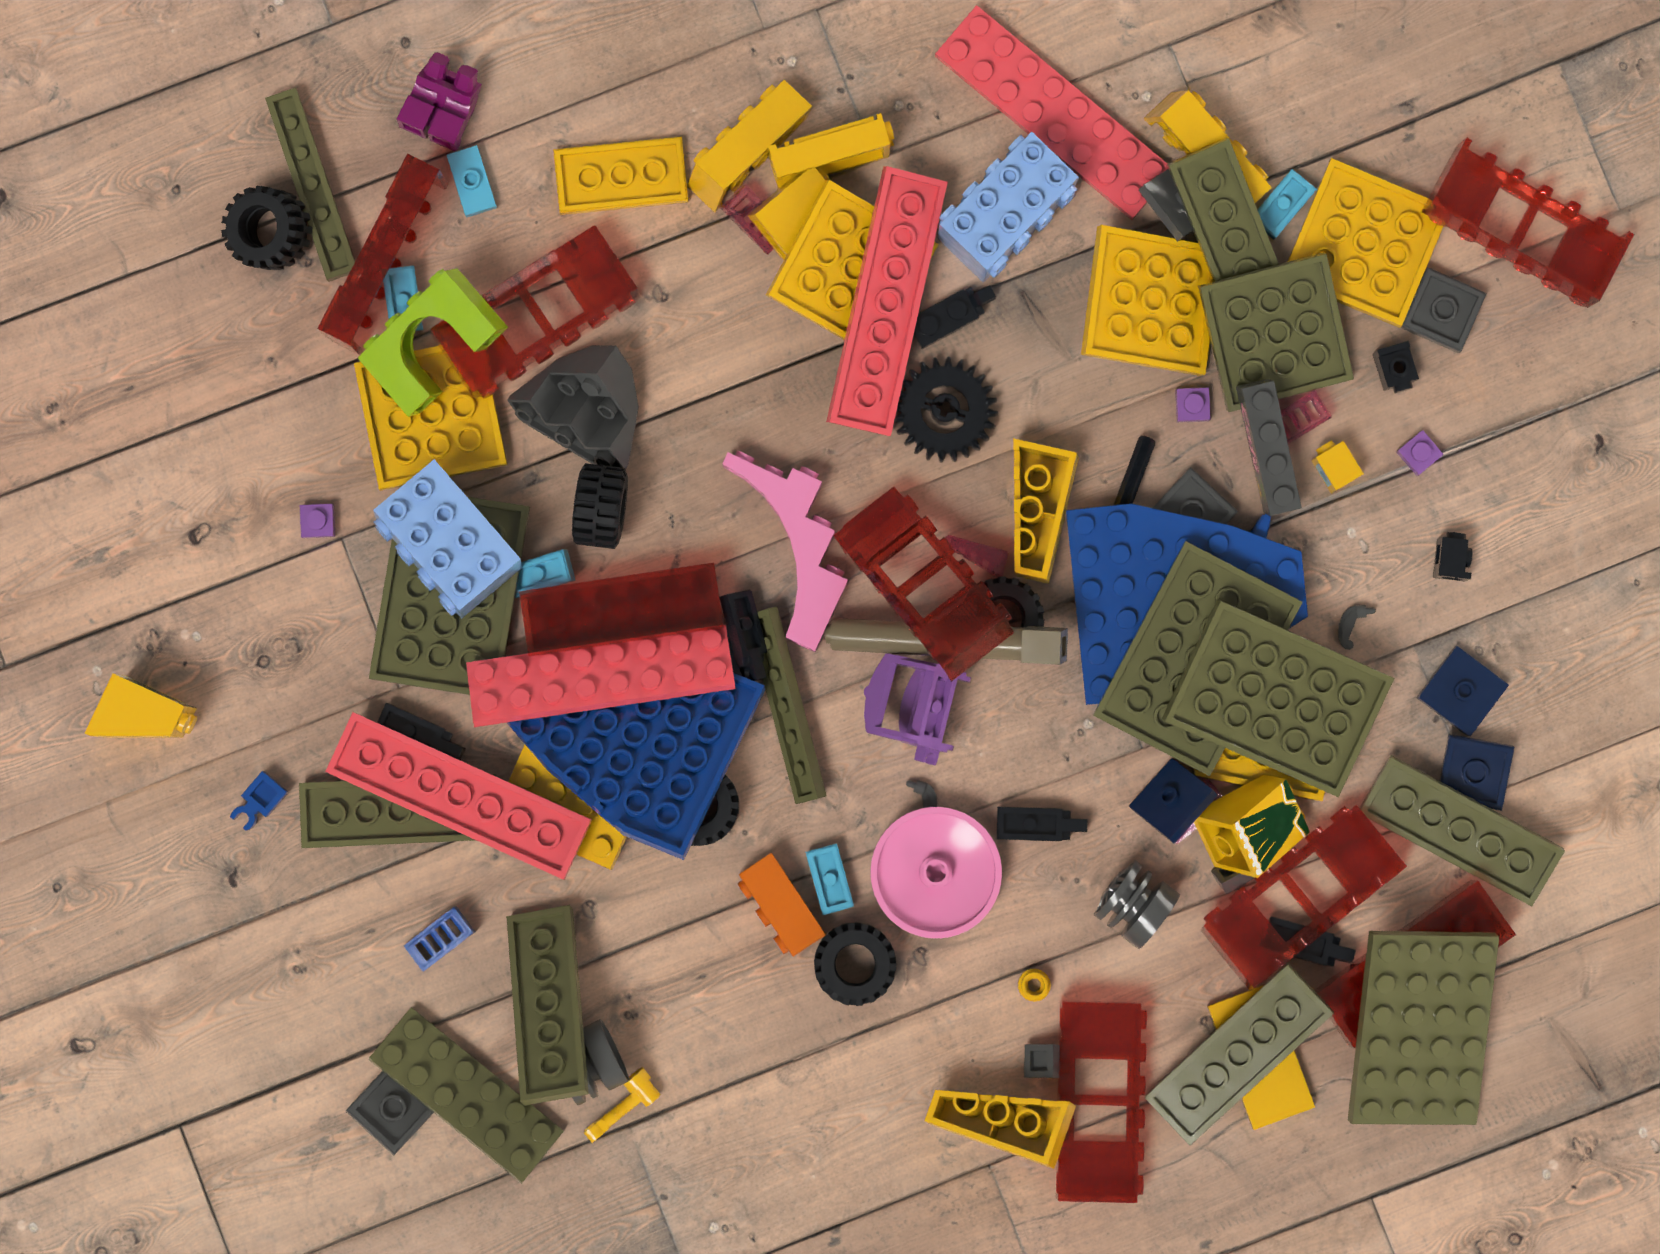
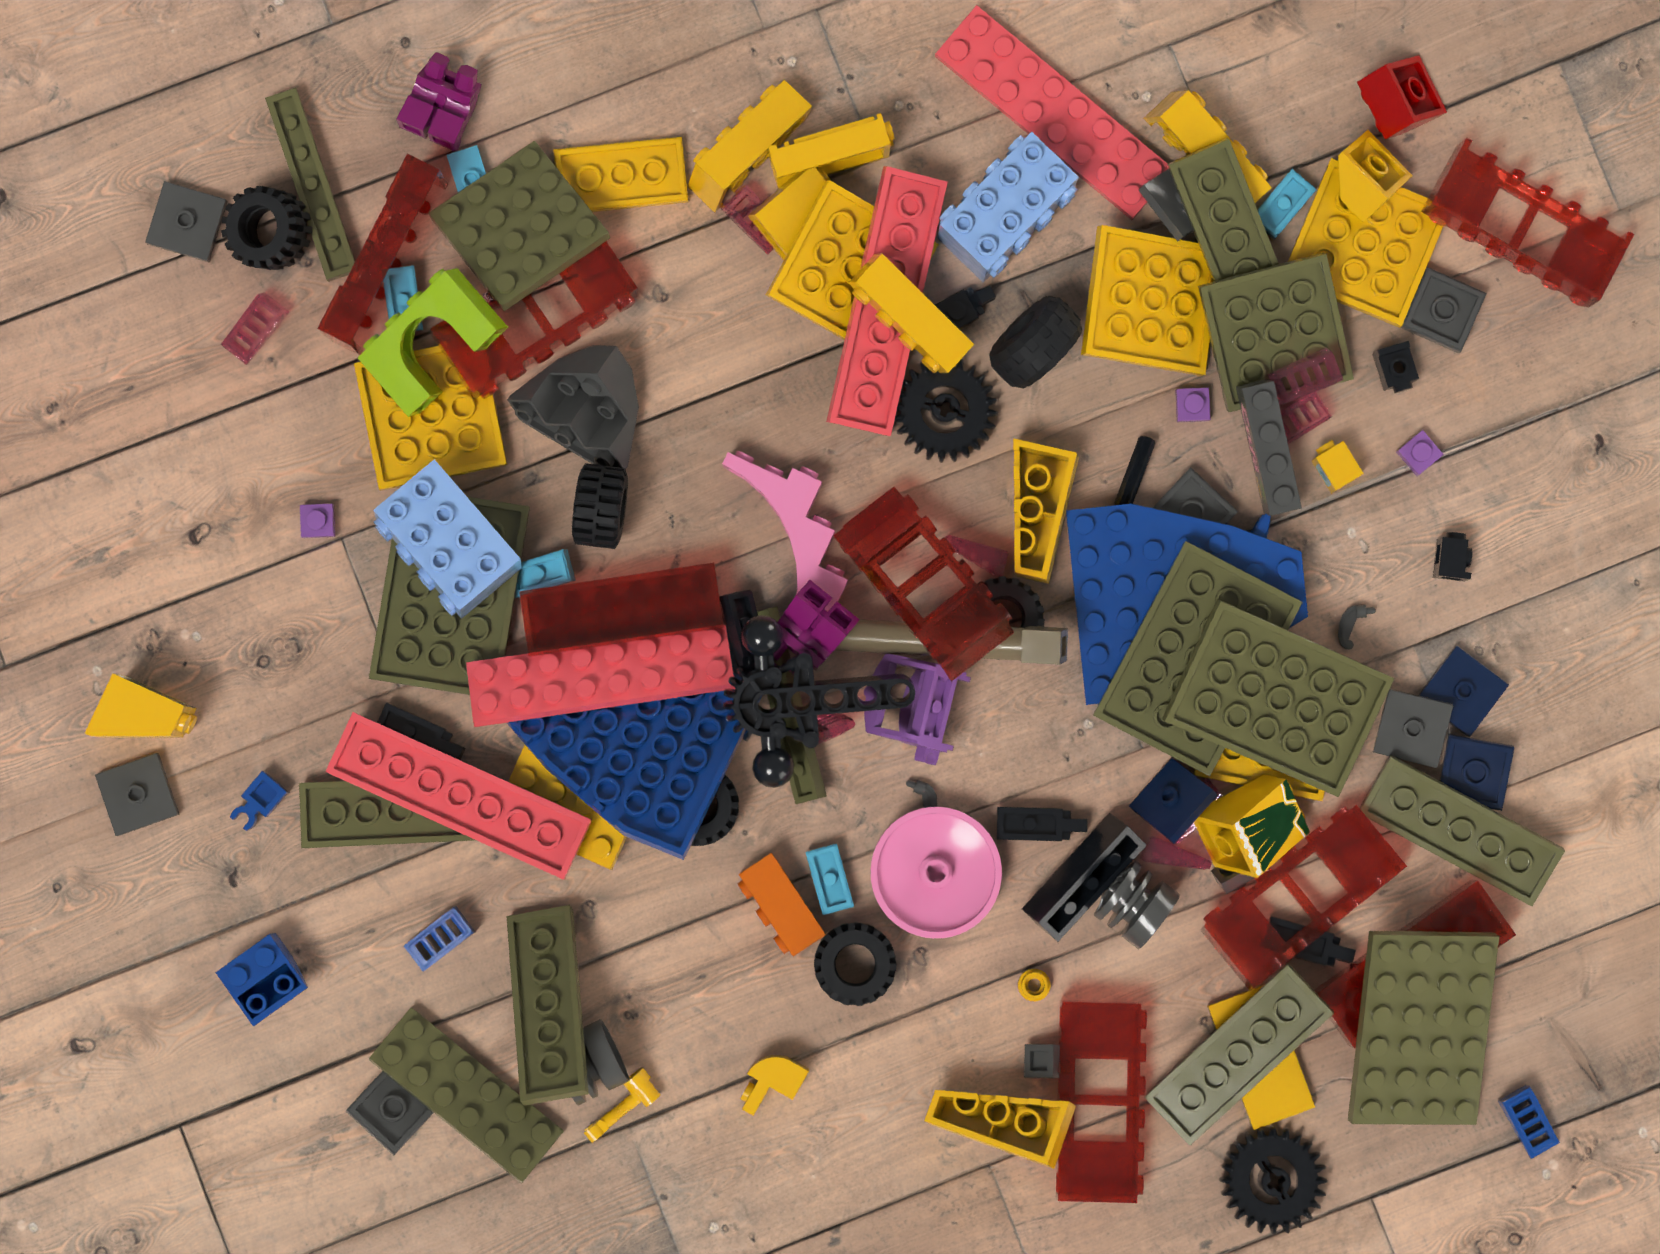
(137, 794): none -> dark grey plate
(186, 221): none -> dark grey plate
(263, 978): none -> blue slope
(273, 307): none -> clear pink slope
(519, 225): none -> olive plate
(762, 638): none -> black piece
(773, 1072): none -> yellow brick
(812, 626): none -> magenta hips
(833, 726): none -> clear pink slope
(910, 313): none -> yellow brick
(1035, 342): none -> black tyre
(1084, 877): none -> black brick
(1165, 853): none -> clear pink slope
(1288, 1208): none -> black gear
(1324, 355): none -> clear pink slope
(1369, 175): none -> yellow slope
(1401, 96): none -> red slope
(1413, 728): none -> dark grey plate
(1517, 1097): none -> blue slope

